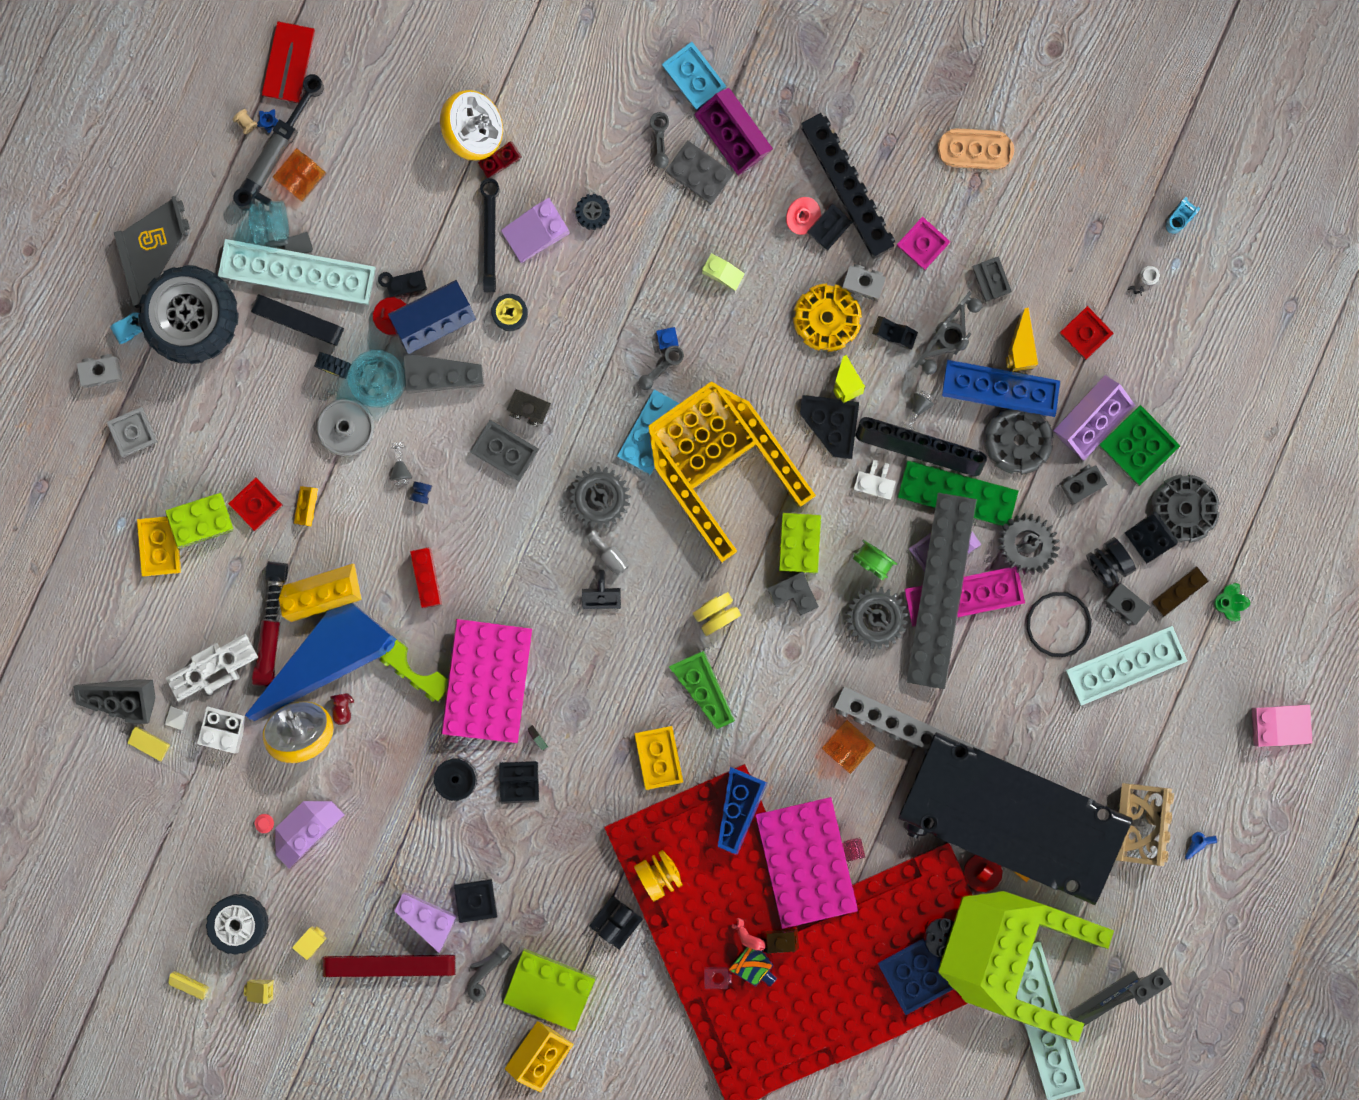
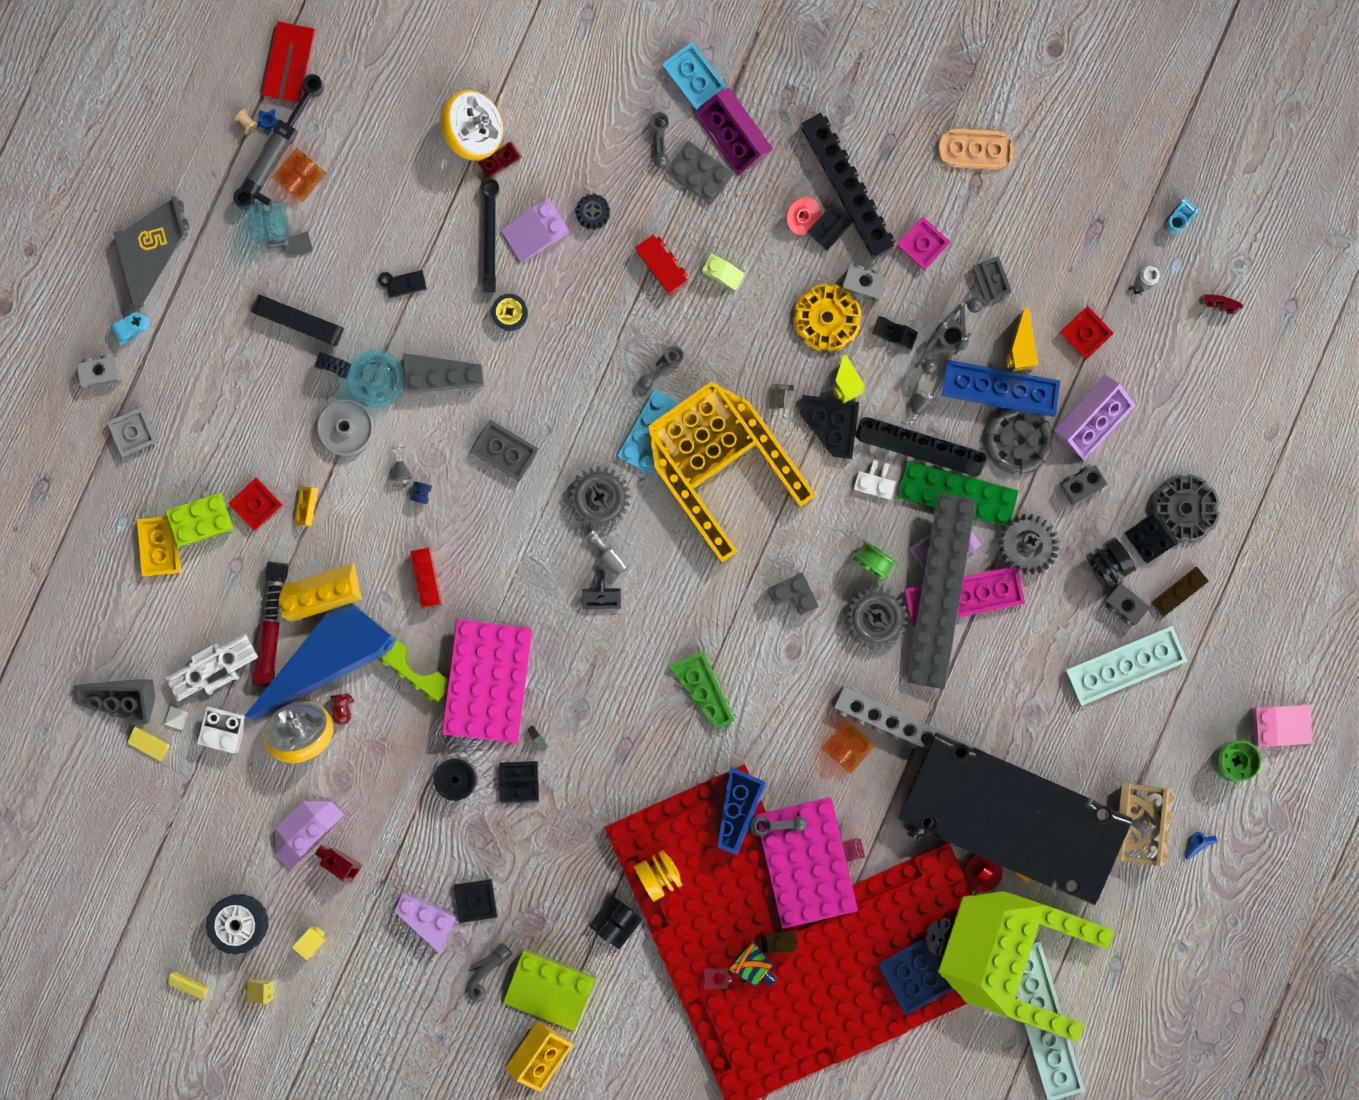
(214, 327): wheel -> none
(264, 823): coral plate -> none
(296, 272): light aqua plate -> none
(344, 866): none -> dark red torso
(381, 312): red tile -> none
(388, 965): dark red beam -> none
(432, 317): dark blue slope -> none
(520, 399): clear smoke brick -> none
(658, 757): yellow plate -> none
(662, 264): none -> red brick
(667, 338): blue plate -> none
(716, 613): light yellow wheel -> none
(746, 939): coral arm -> none
(777, 395): none -> clear smoke tile
(798, 824): none -> dark grey piece
(799, 543): lime brick -> none
(1029, 621): black piece -> none
(1119, 992): dark grey piece -> none
(1139, 445): green plate -> none
(1226, 304): none -> dark red slope
(1234, 602): green plate -> none
(1244, 753): none -> bright green wheel

